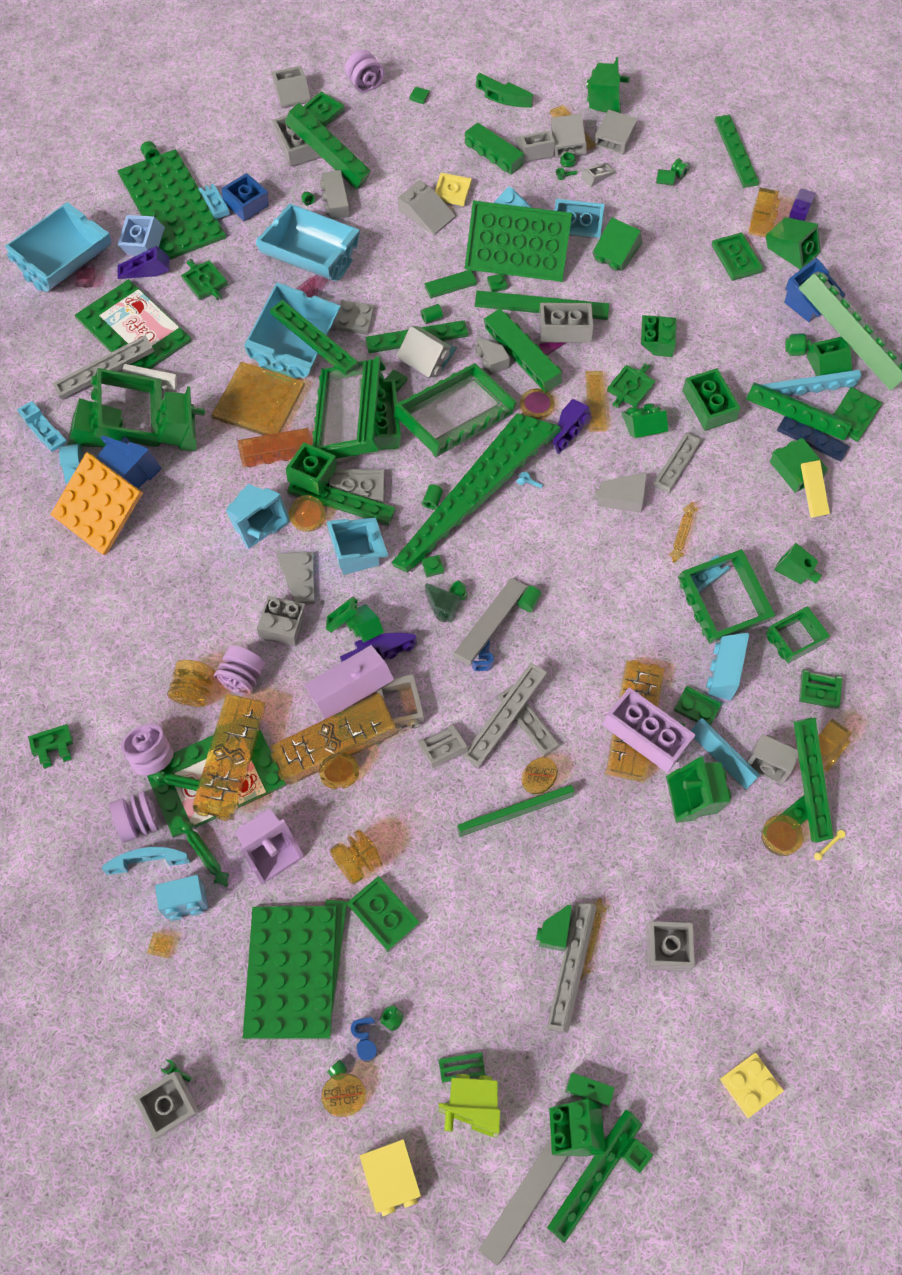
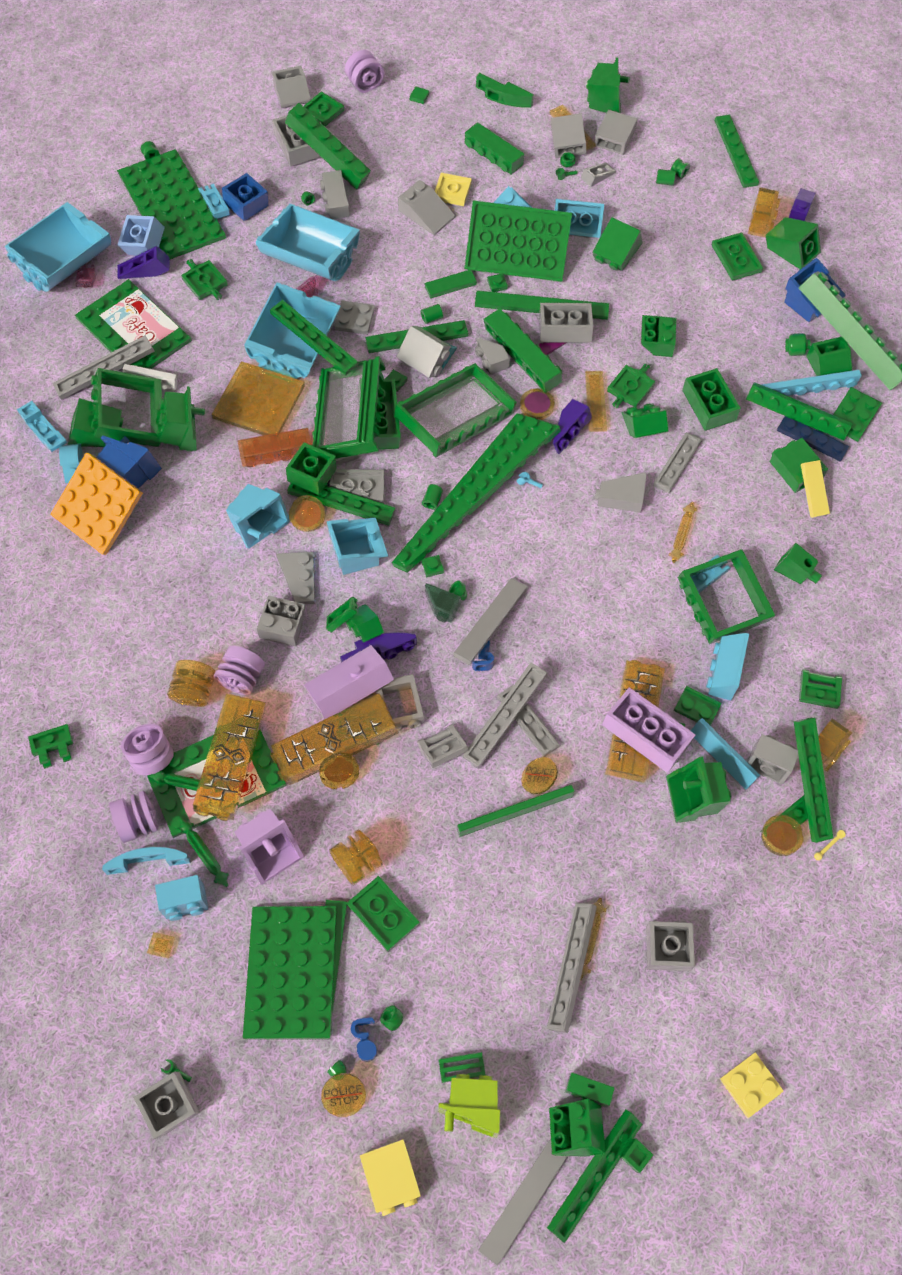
(529, 598): green piece -> none
(536, 145): light grey slope -> none
(555, 930): green slope -> none
(811, 625): green window -> none

